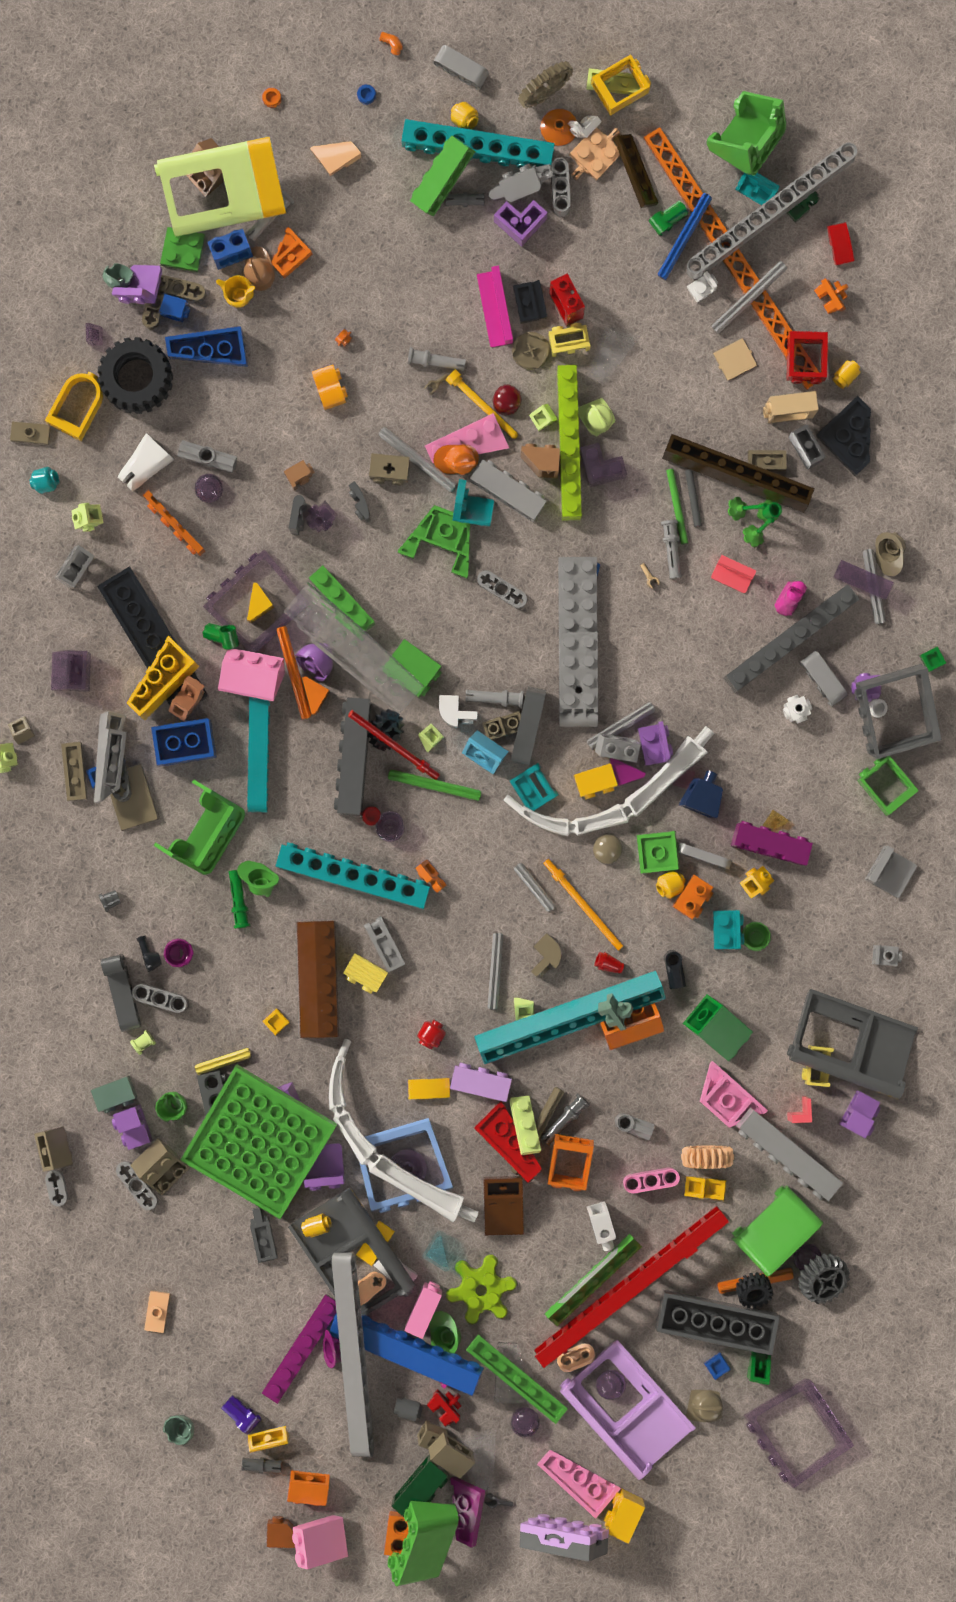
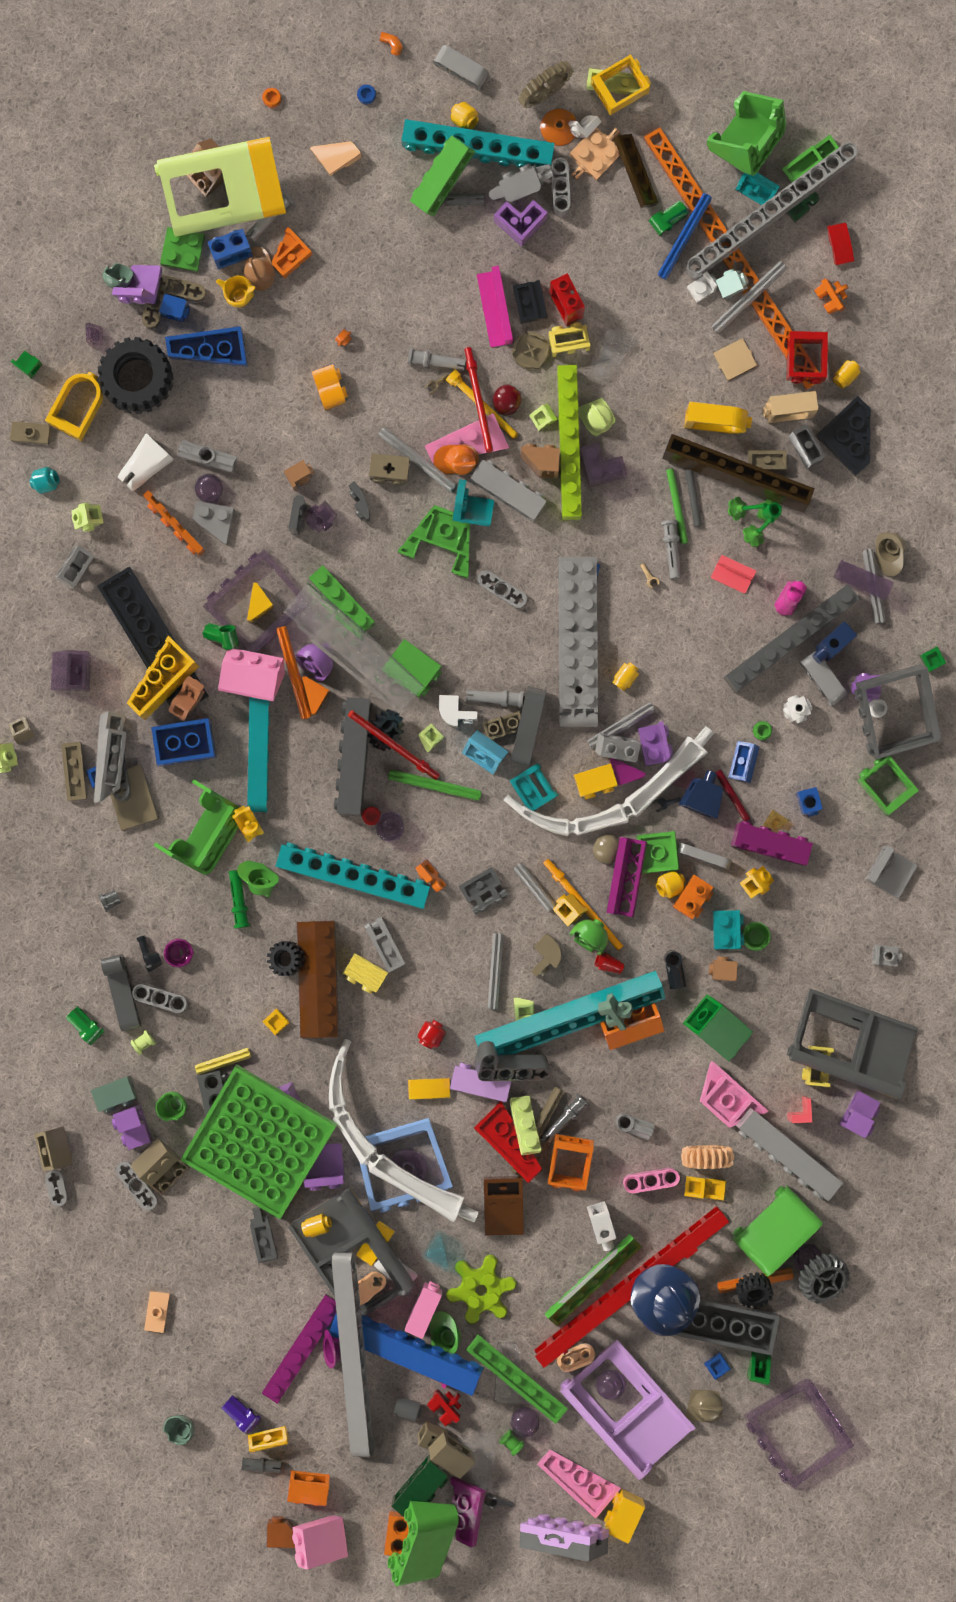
(27, 364): none -> green panel
(88, 1028): none -> green piece
(214, 519): none -> light grey wing
(247, 823): none -> yellow hips
(296, 958): none -> black tyre
(471, 366): none -> red bar
(478, 886): none -> dark grey plate
(509, 1067): none -> dark grey beam
(511, 1442): none -> bright green bush
(569, 909): none -> yellow brick
(590, 935): none -> bright green cylinder
(620, 873): none -> magenta fence
(625, 676): none -> yellow brick
(665, 803): none -> black hand
(665, 1299): none -> dark blue piece
(717, 418): none -> yellow window
(723, 969): none -> medium nougat brick
(732, 283): none -> light aqua brick
(732, 795): none -> dark red bar
(744, 761): none -> blue slope
(762, 730): none -> bright green plate
(809, 793): none -> blue brick
(810, 158): none -> bright green slope
(834, 643): none -> dark blue torso

